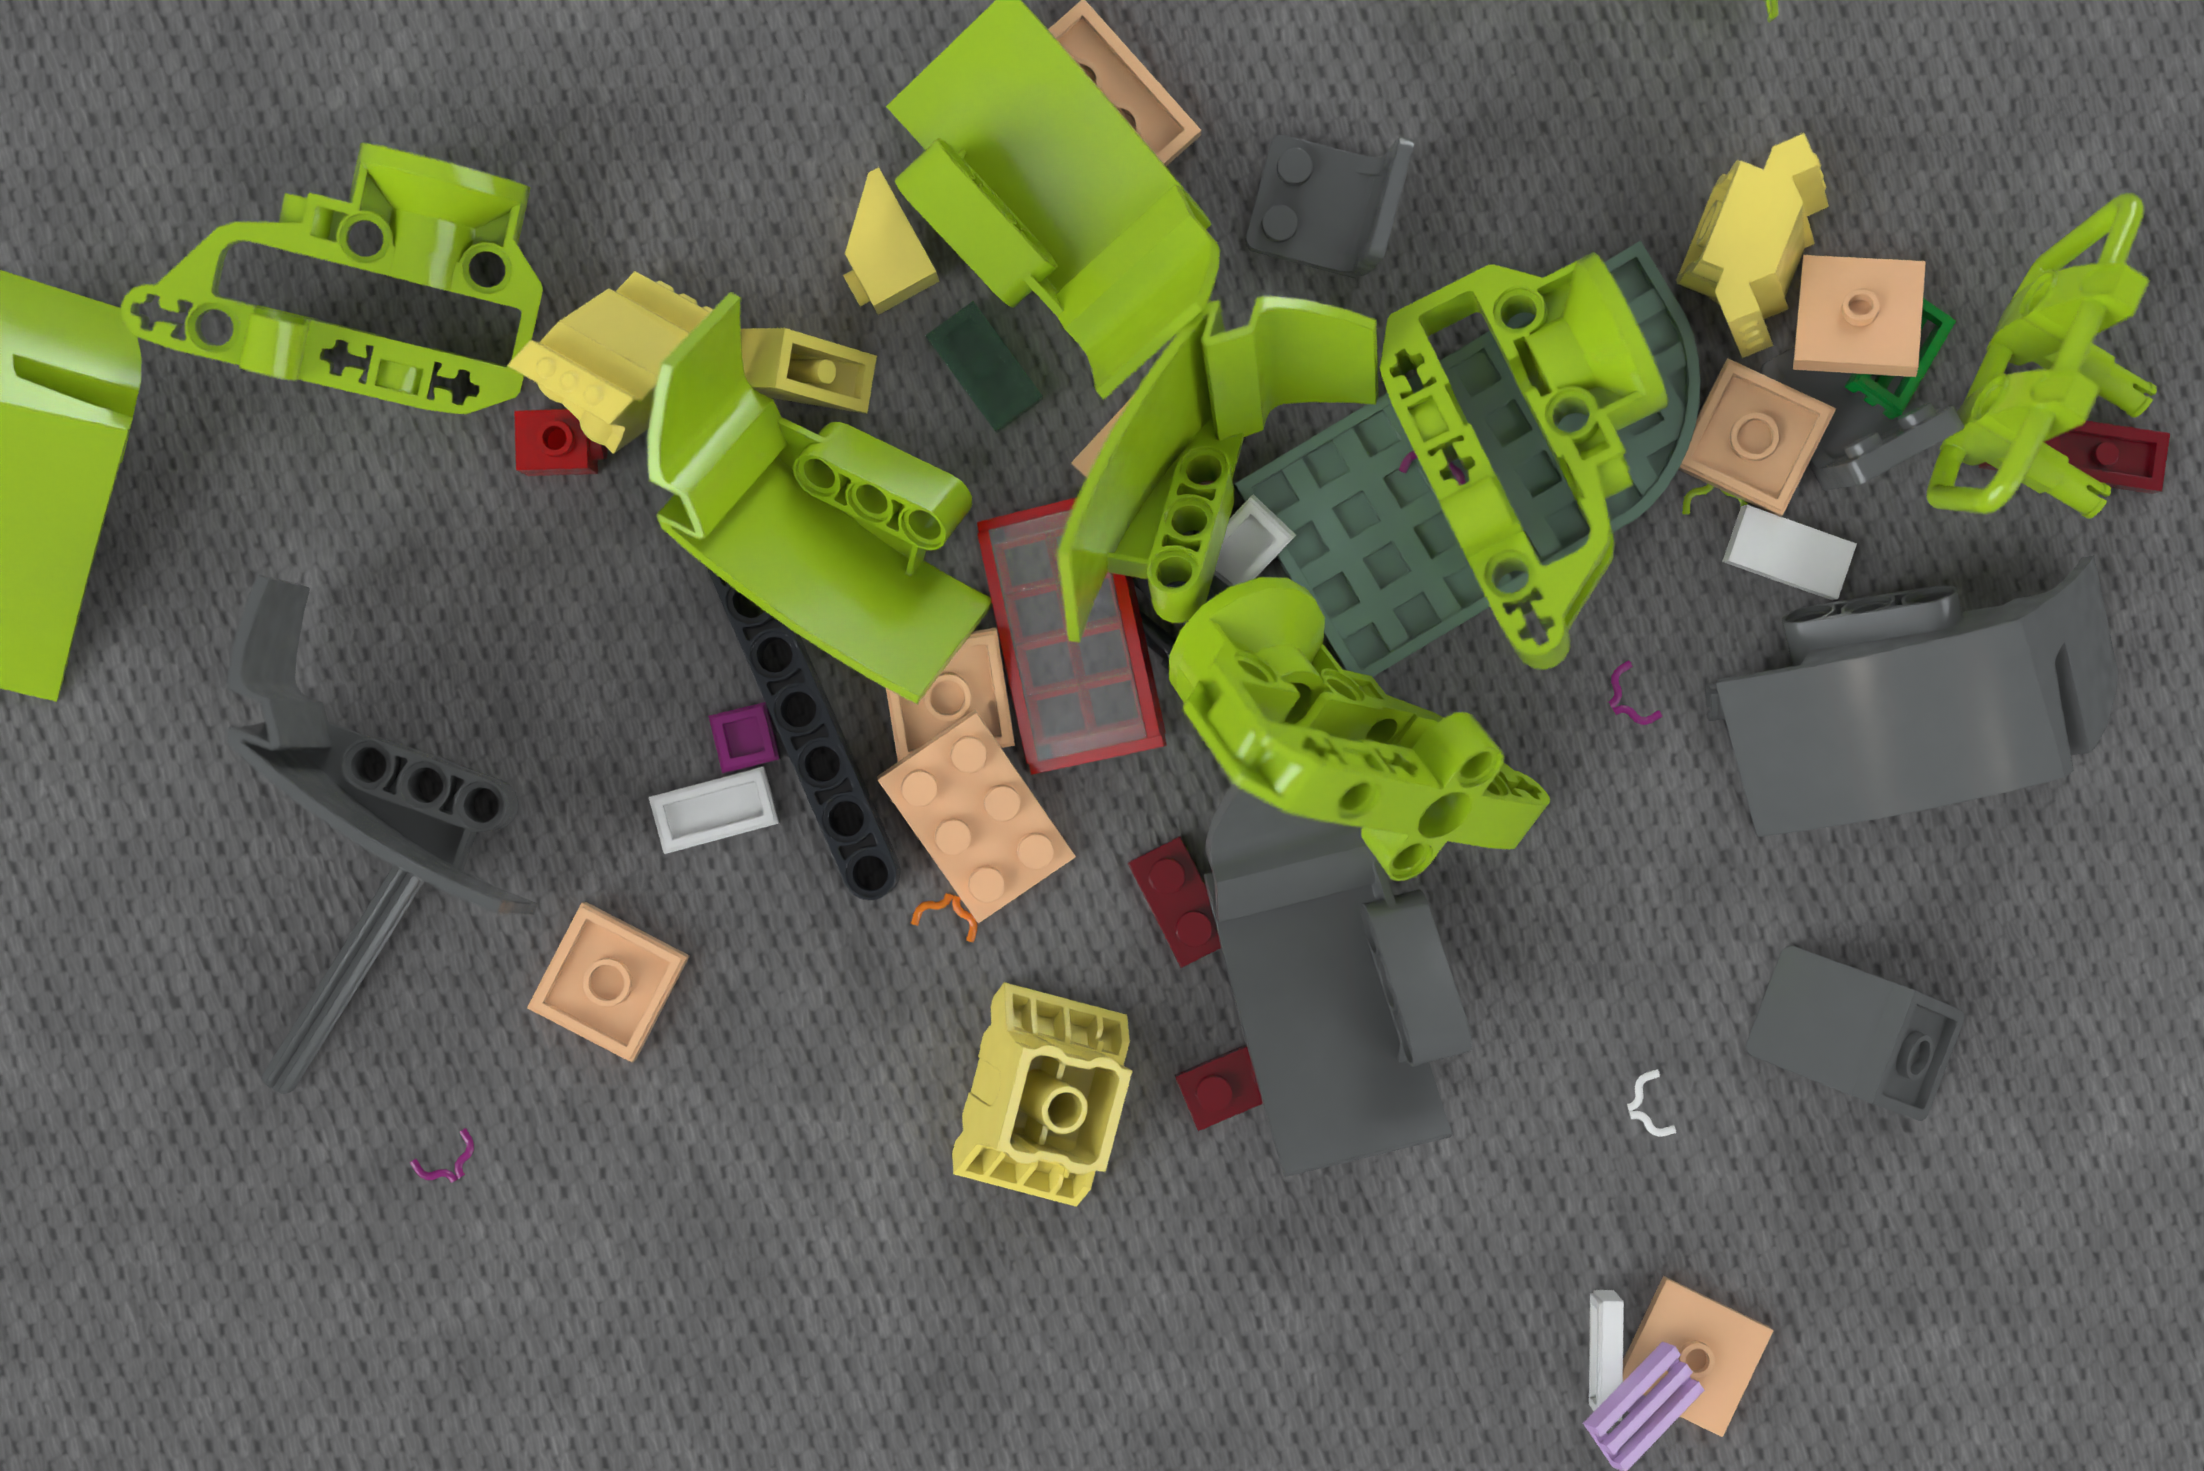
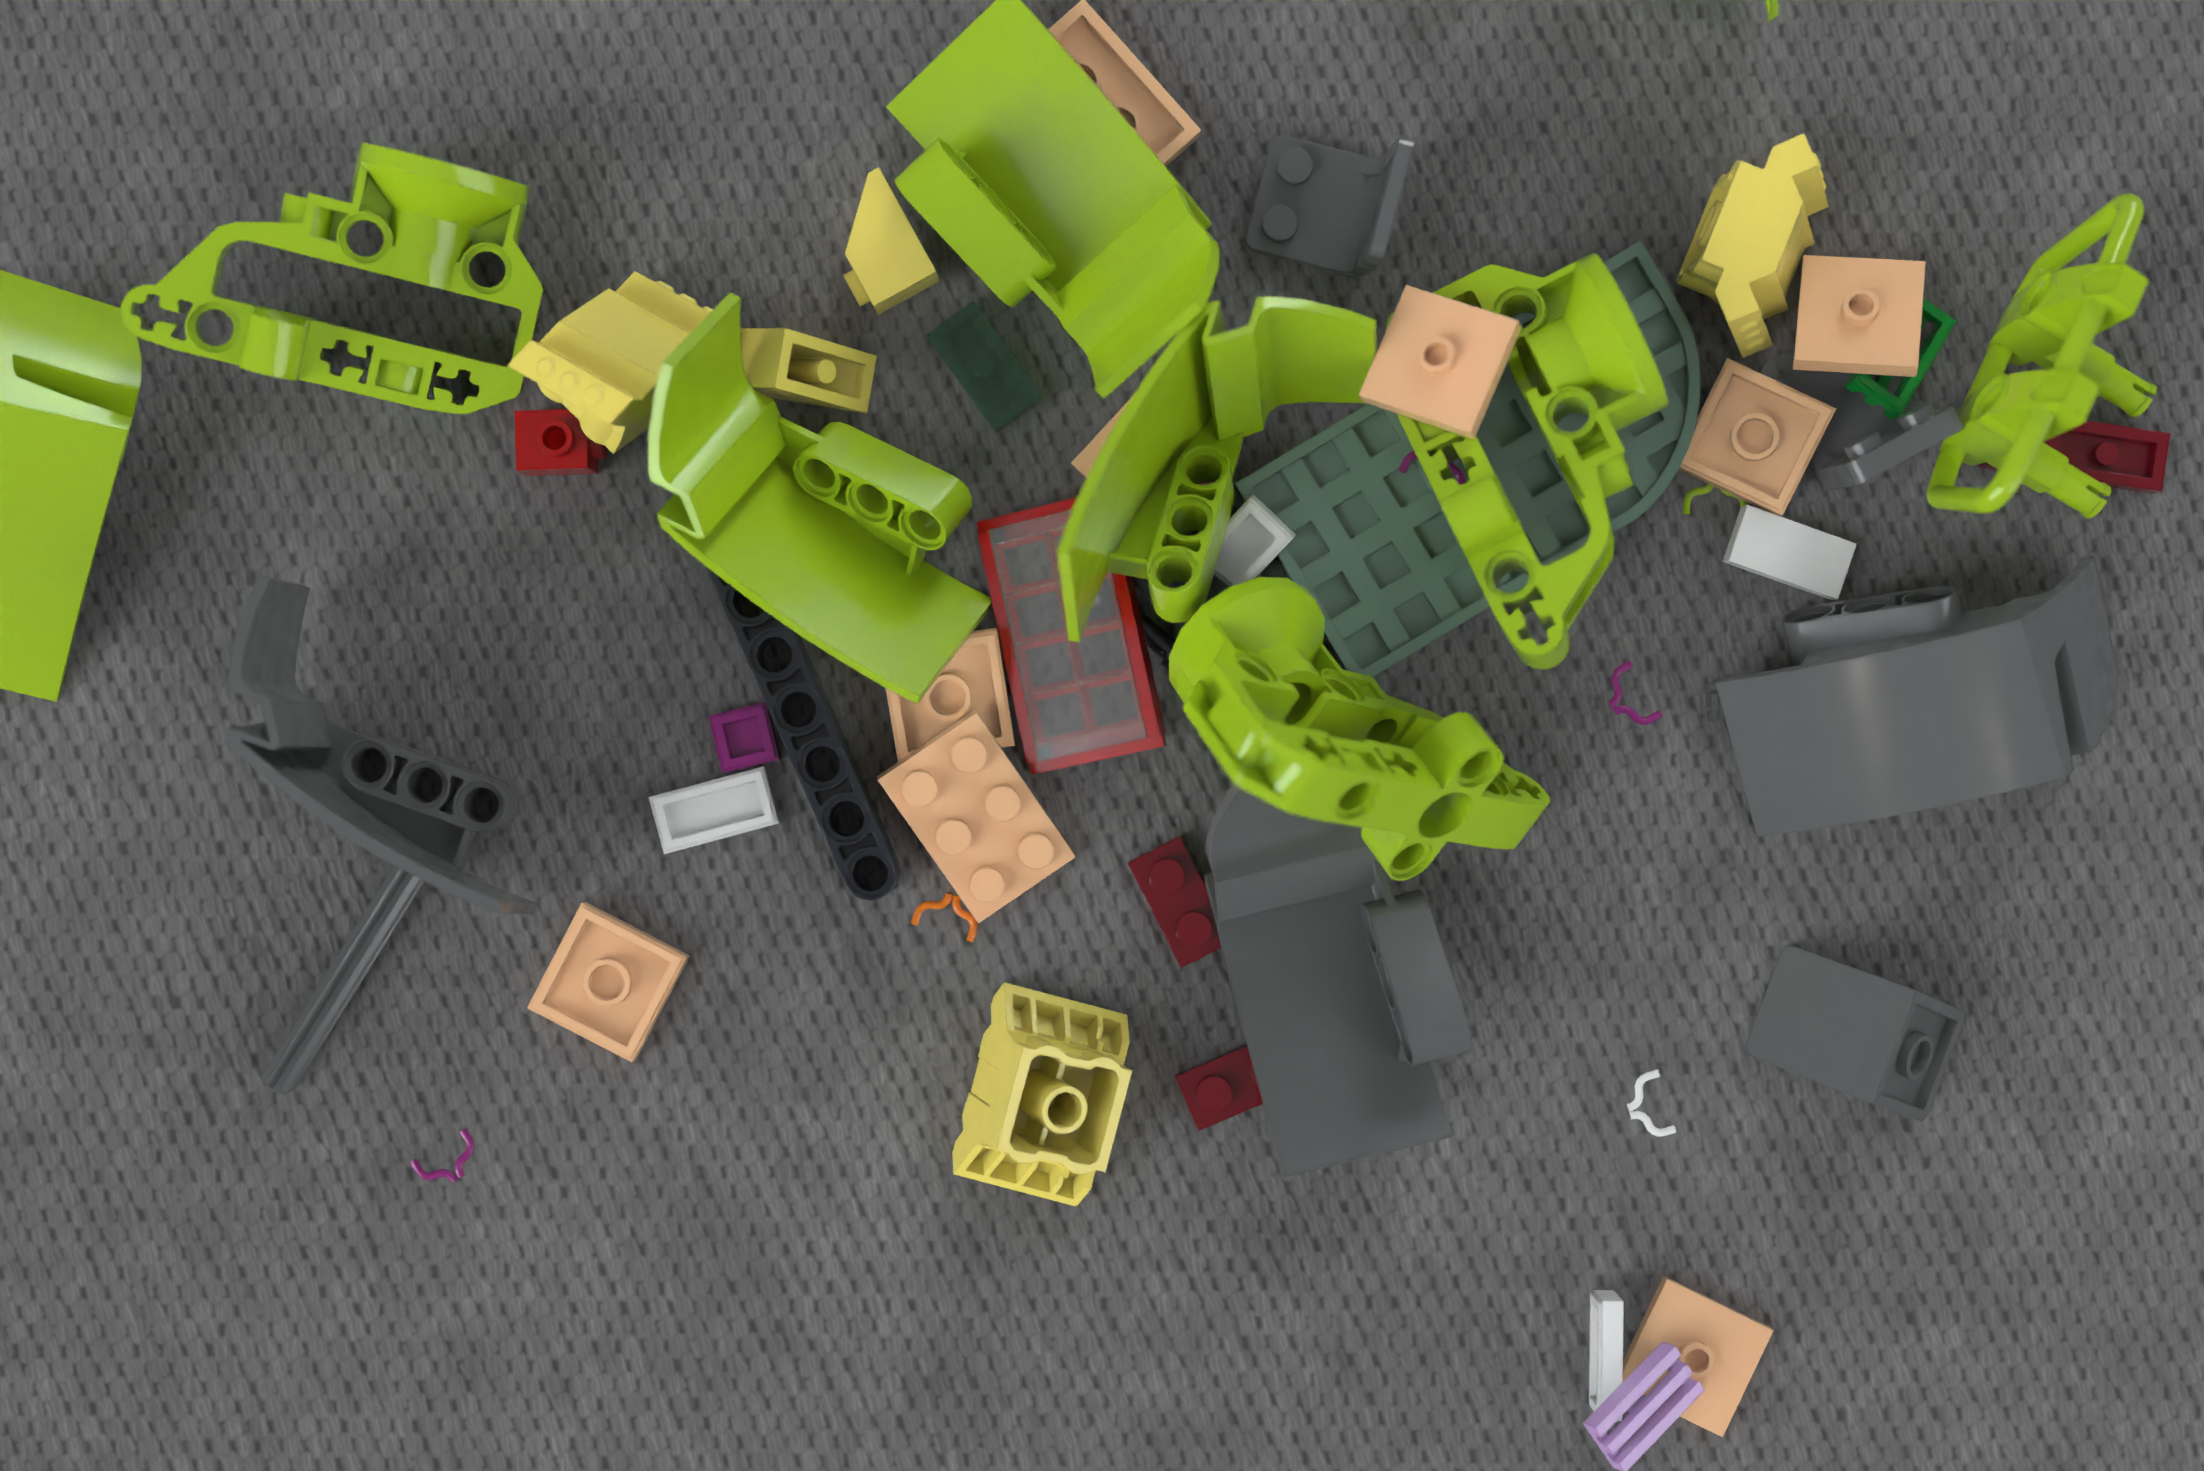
(1440, 361): none -> light nougat plate

